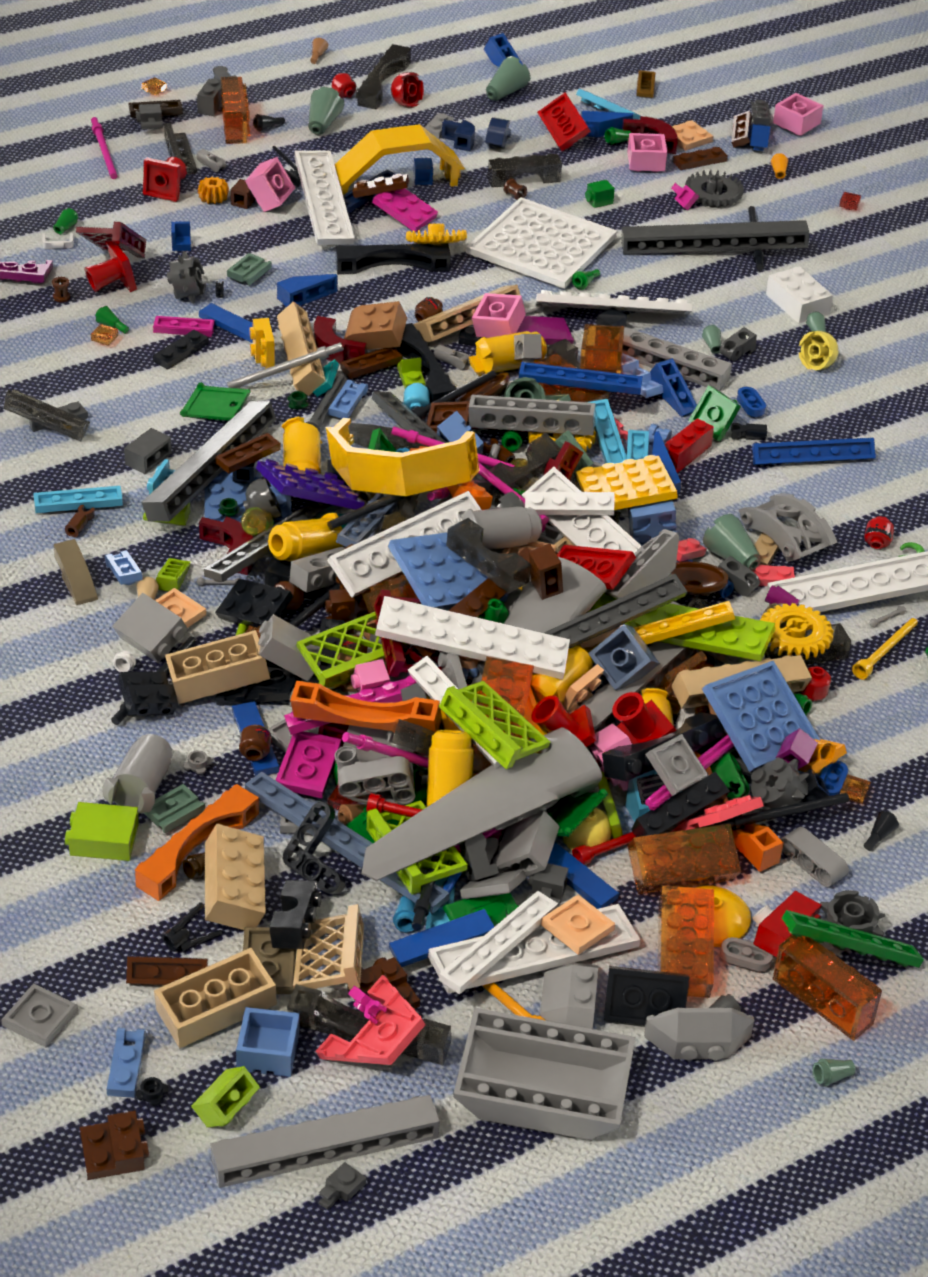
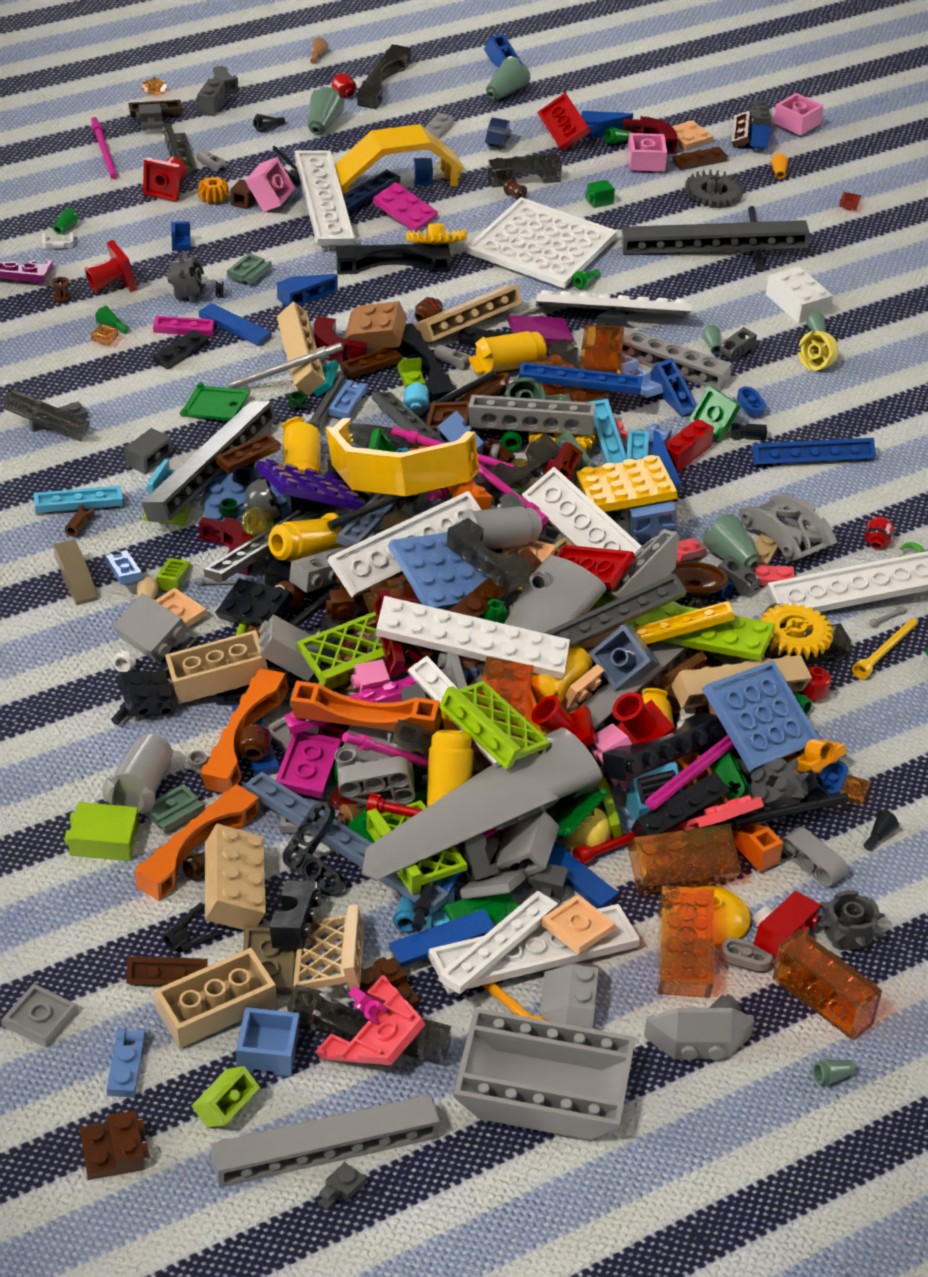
(120, 234): dark red fence -> none
(149, 1085): black plate -> none
(235, 110): clear orange brick -> none
(263, 342): yellow plate -> none
(263, 695): none -> orange arch
(380, 185): reddish brown plate -> none
(407, 89): red cylinder -> none
(461, 133): dark blue brick -> none
(498, 315): bright pink brick -> none
(527, 347): light grey brick -> none
(546, 571): reddish brown brick -> none
(571, 503): white plate -> none
(601, 103): medium azure plate -> none
(640, 993): black plate -> none
(645, 84): pearl gold slope -> none
(676, 764): light grey tile -> none
(686, 196): dark pink plate -> none
(779, 595): magenta cone -> none
(797, 746): magenta brick -> none
(846, 937): green plate -> none

